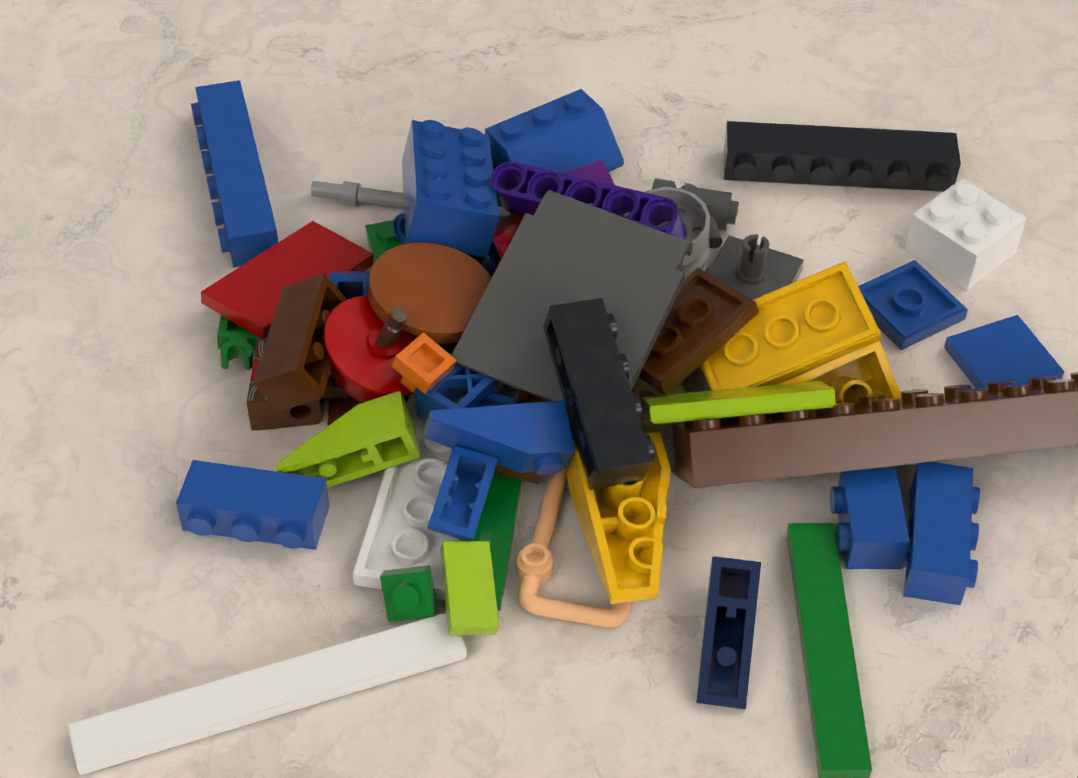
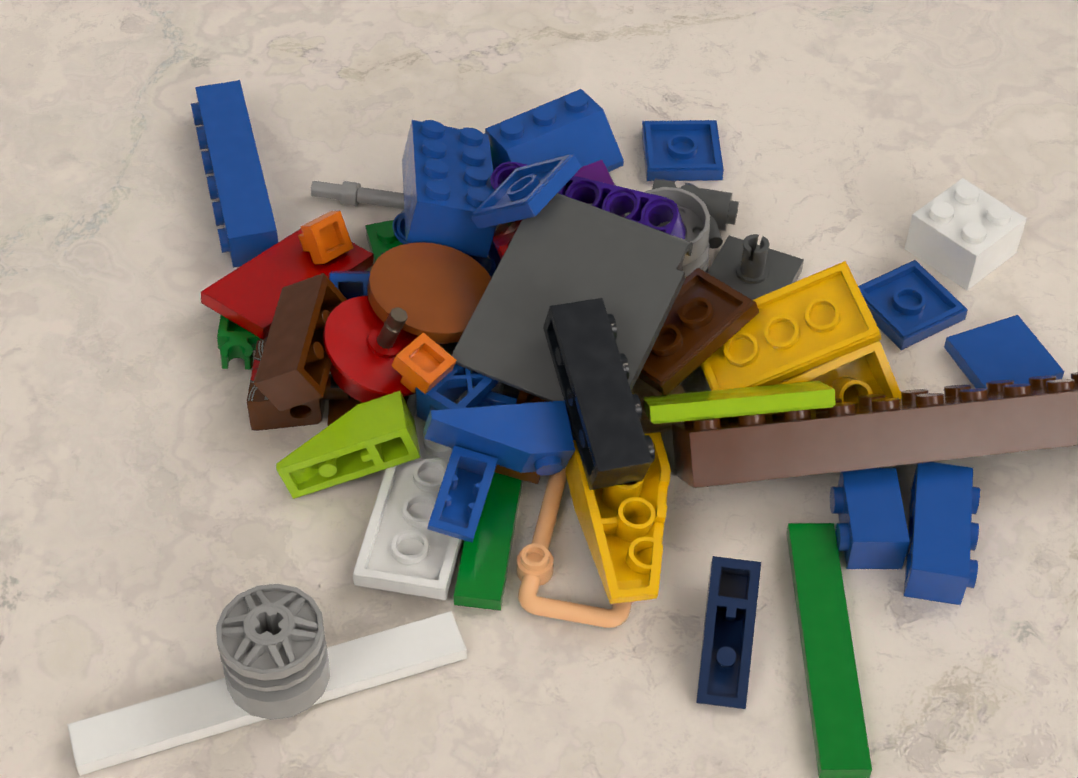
(253, 504): blue brick -> none
(273, 651): none -> light grey wheel
(325, 237): none -> orange tile
(409, 593): green plate -> none
(469, 588): lime tile -> none
(526, 191): none -> blue tile
(682, 150): none -> blue tile
(841, 156): black brick -> none

